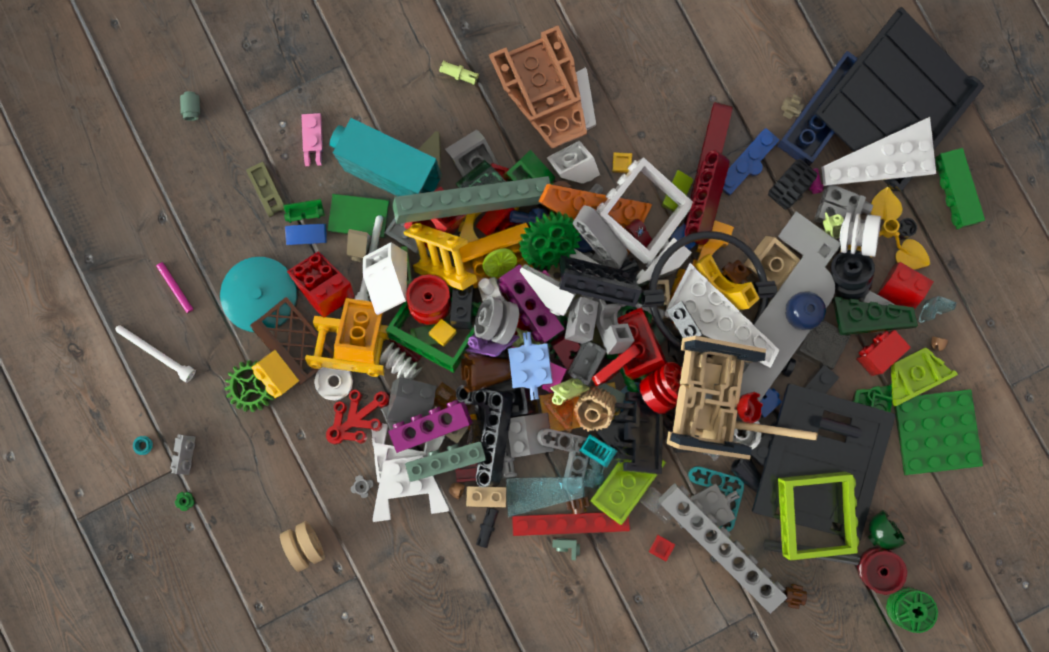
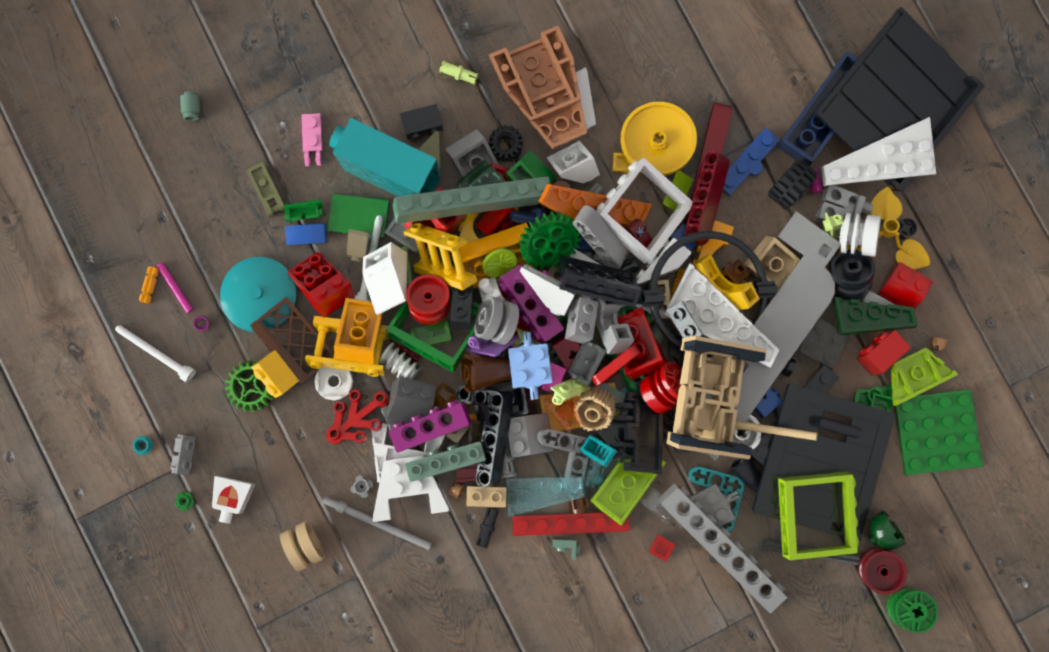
(149, 285): none -> light orange axle
(204, 326): none -> magenta hinge
(230, 496): none -> white torso
(342, 507): none -> light grey bar
(421, 122): none -> black brick
(442, 332): yellow tile -> none
(506, 132): none -> black tyre
(660, 135): none -> yellow dish
(749, 407): red hair -> none
(792, 106): dark tan gear -> none
(796, 596): reddish brown gear -> none
(805, 310): dark blue cylinder -> none
(936, 305): clear light blue panel -> none
(959, 189): green brick -> none

